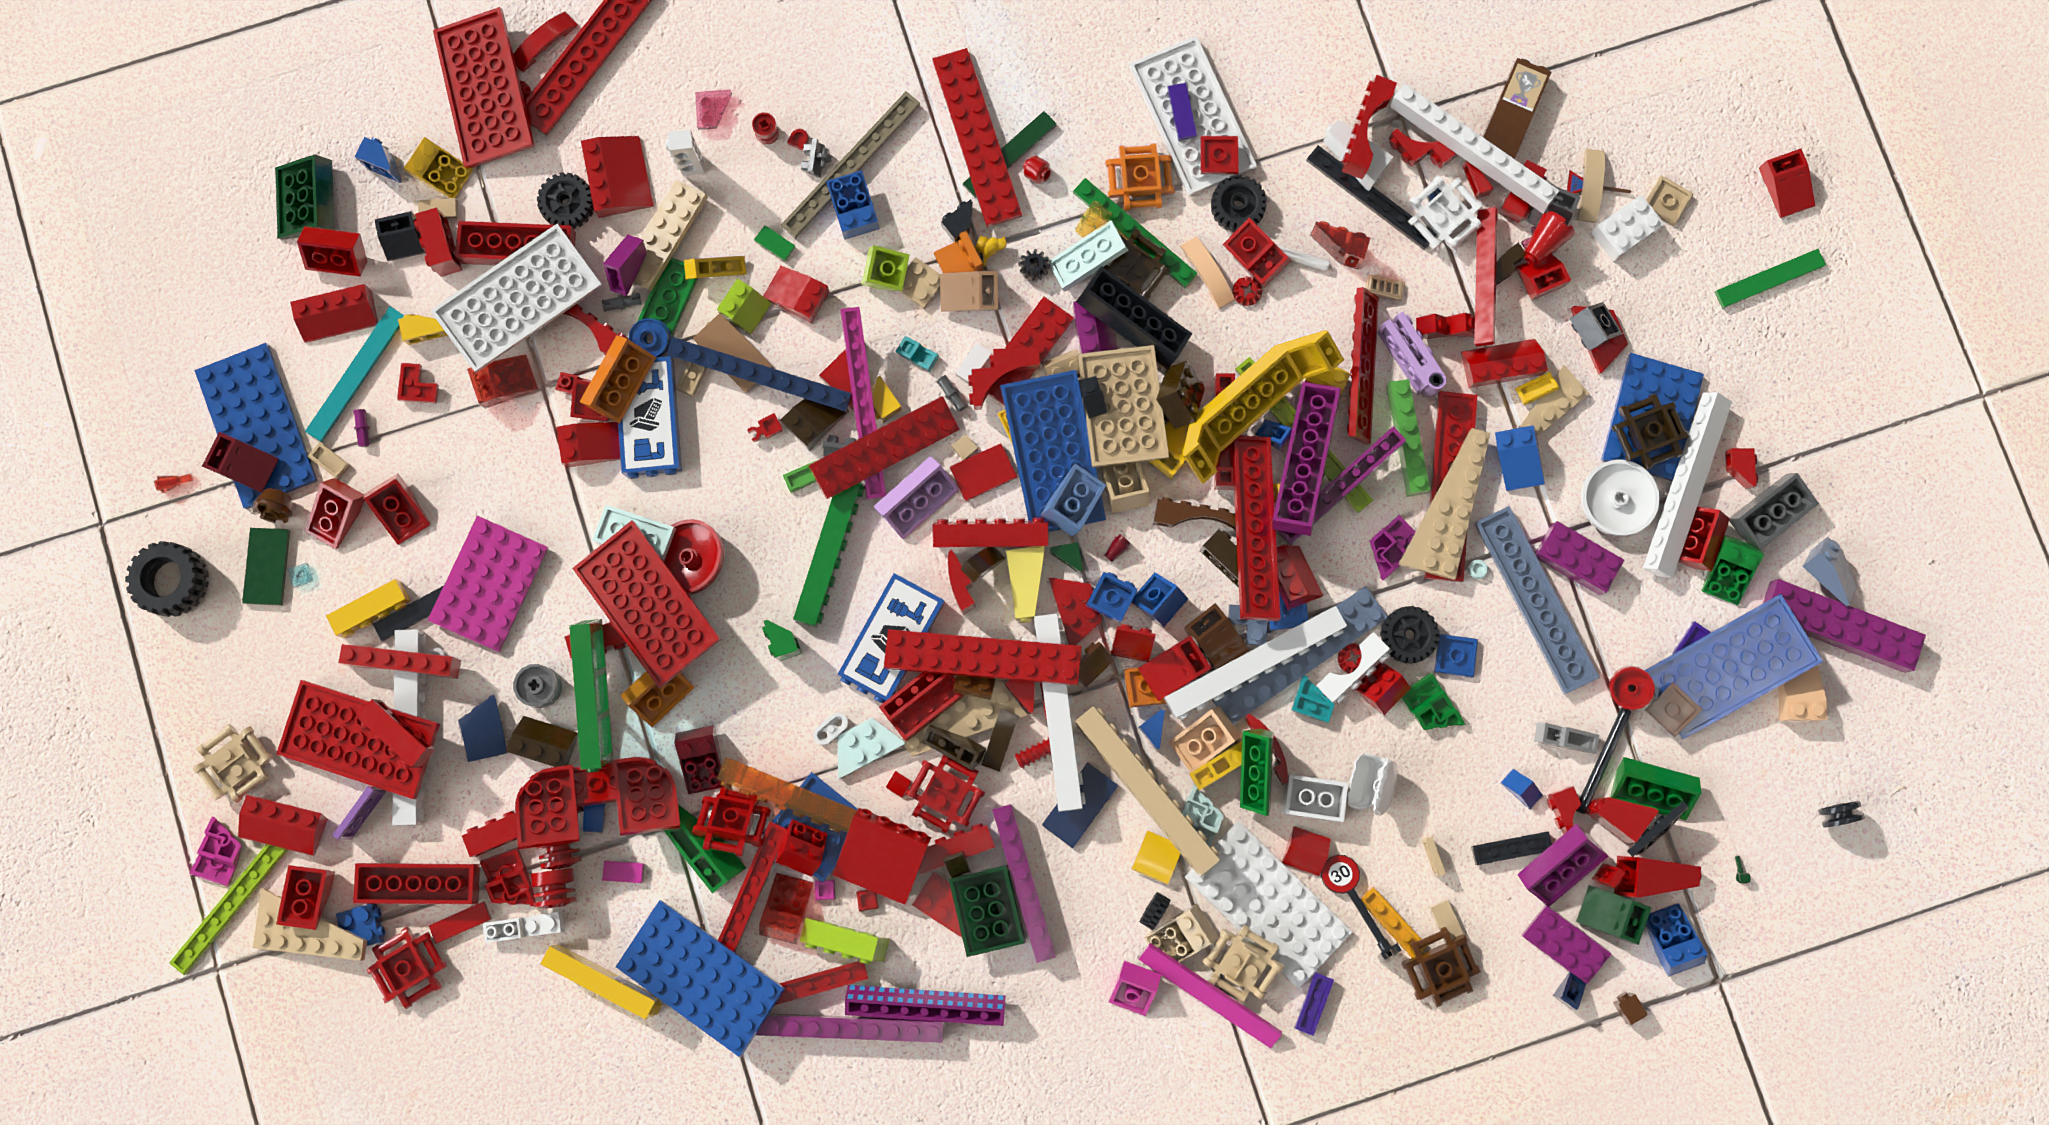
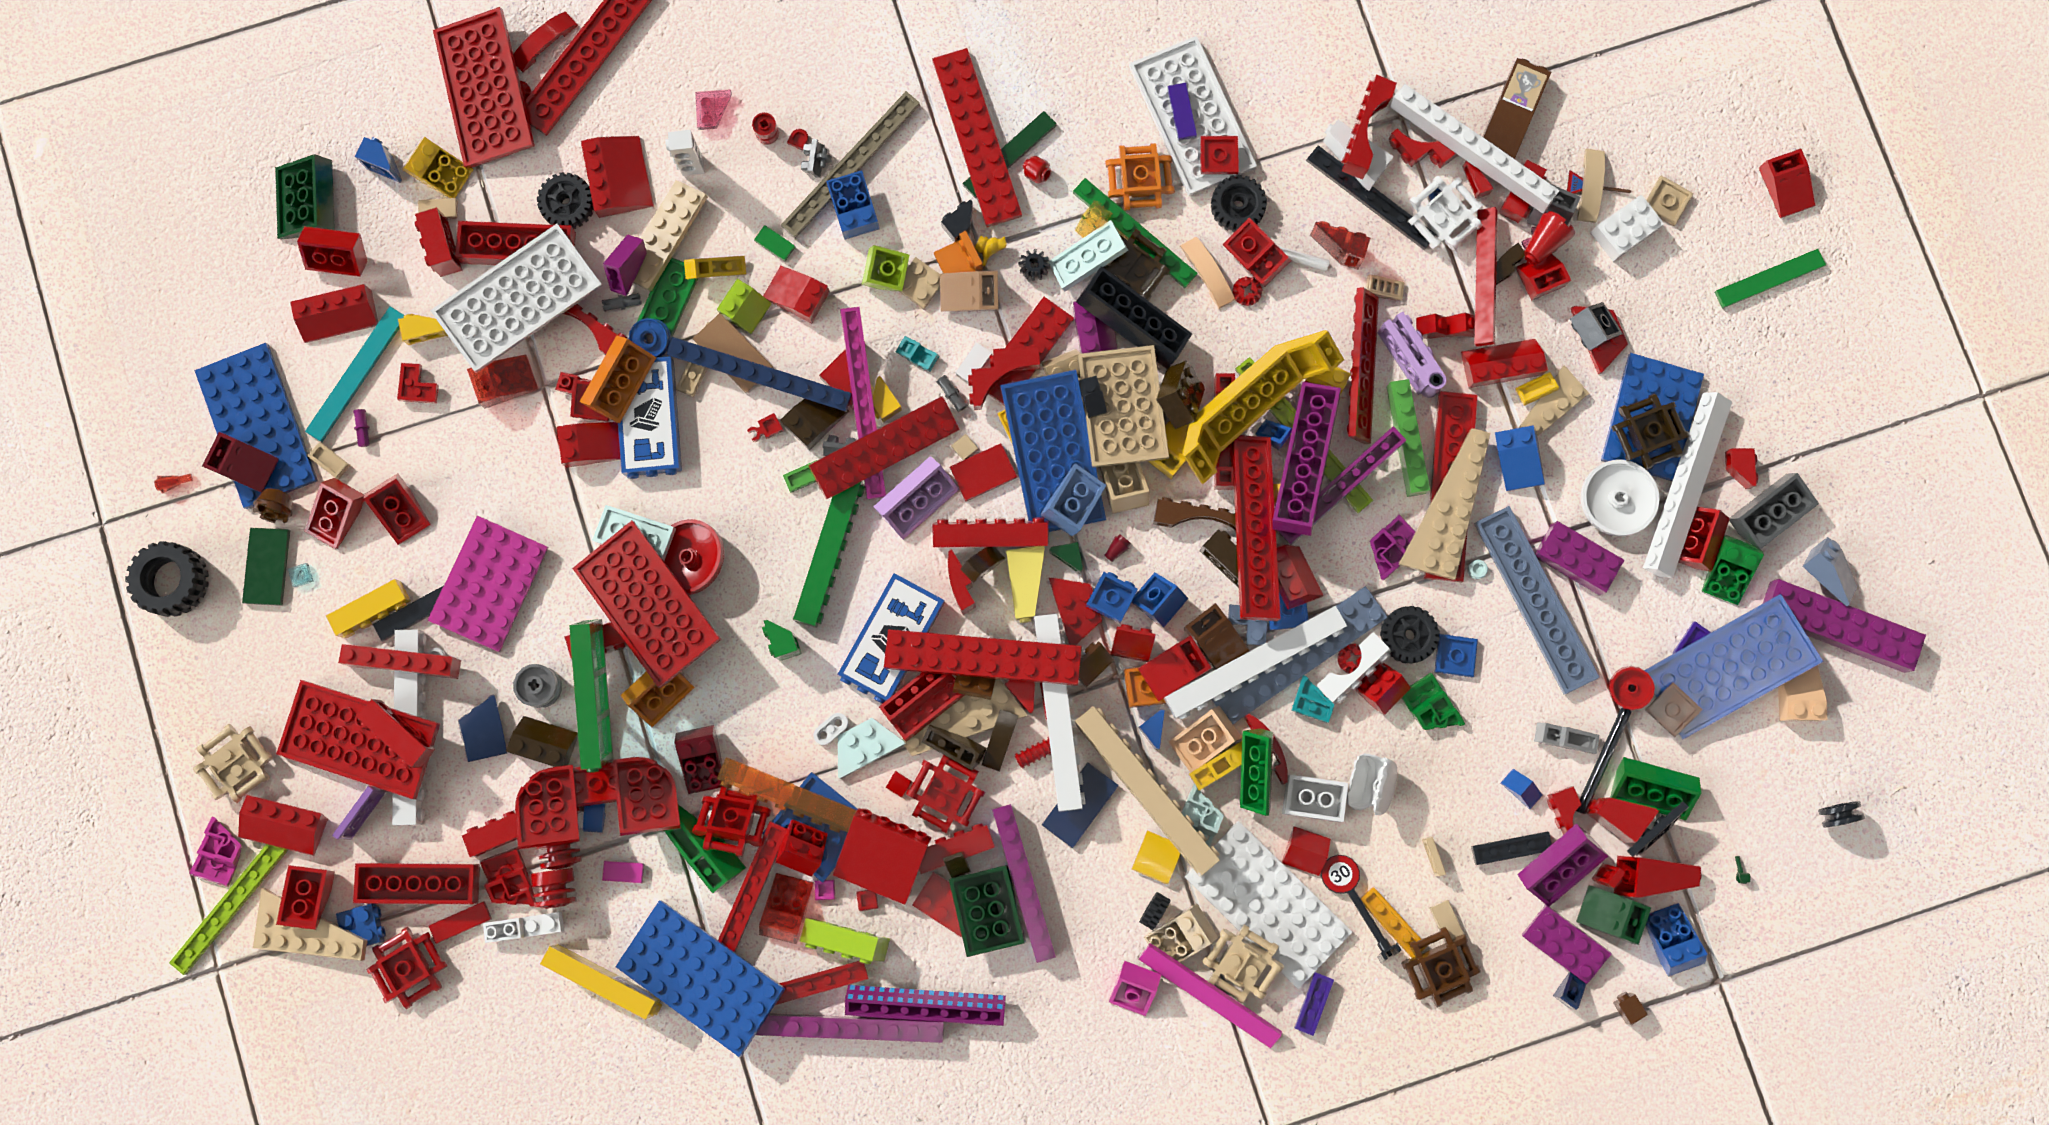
(399, 236): black slope -> none

